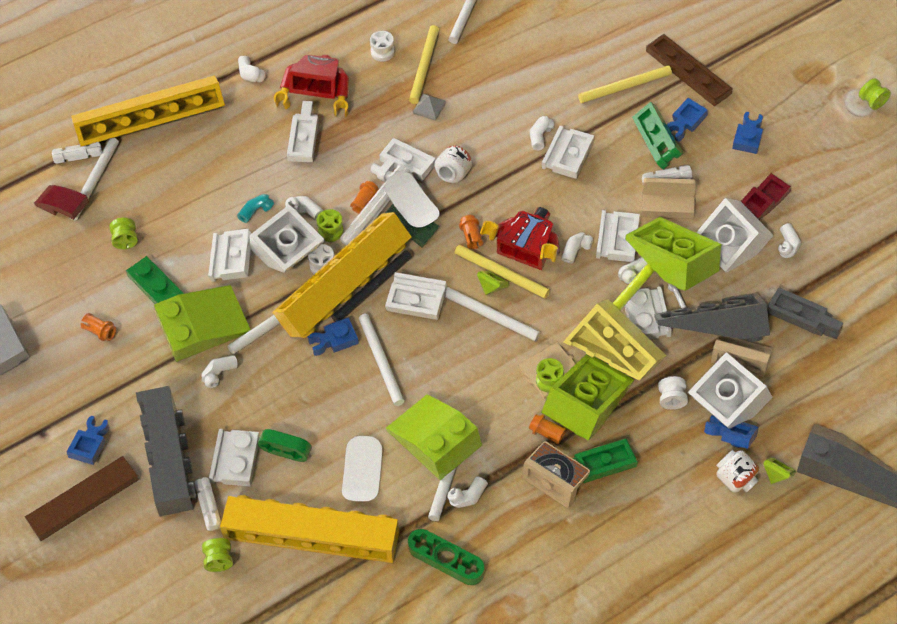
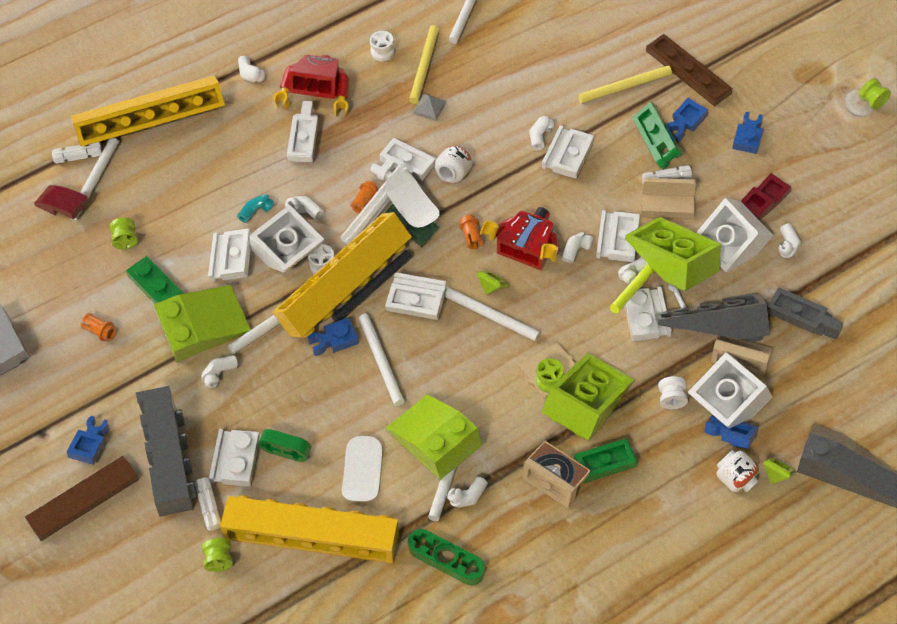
(334, 221): lime wheel -> none
(502, 271): light yellow bar -> none
(547, 428): orange pin -> none
(616, 340): light yellow wedge -> none

